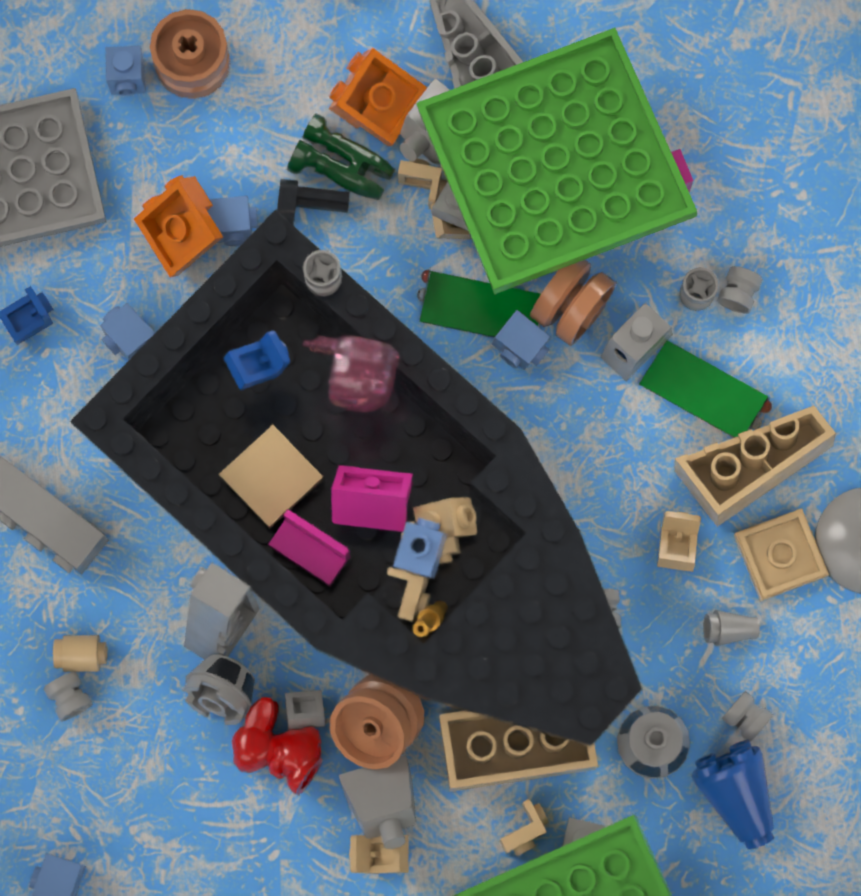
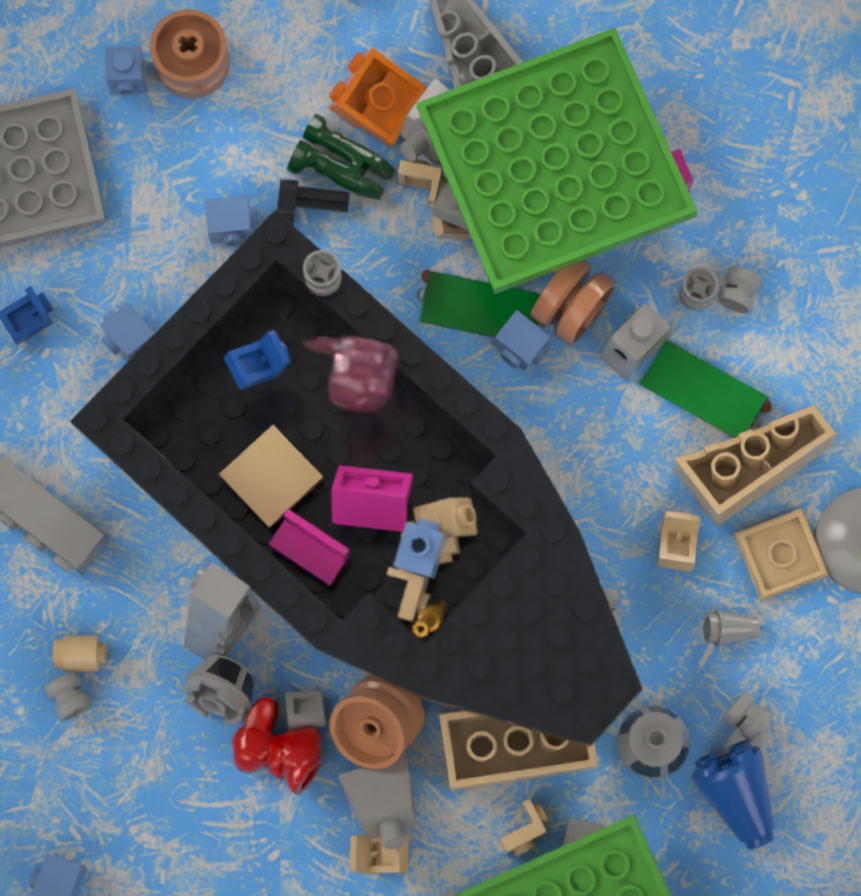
(179, 224): orange plate -> none

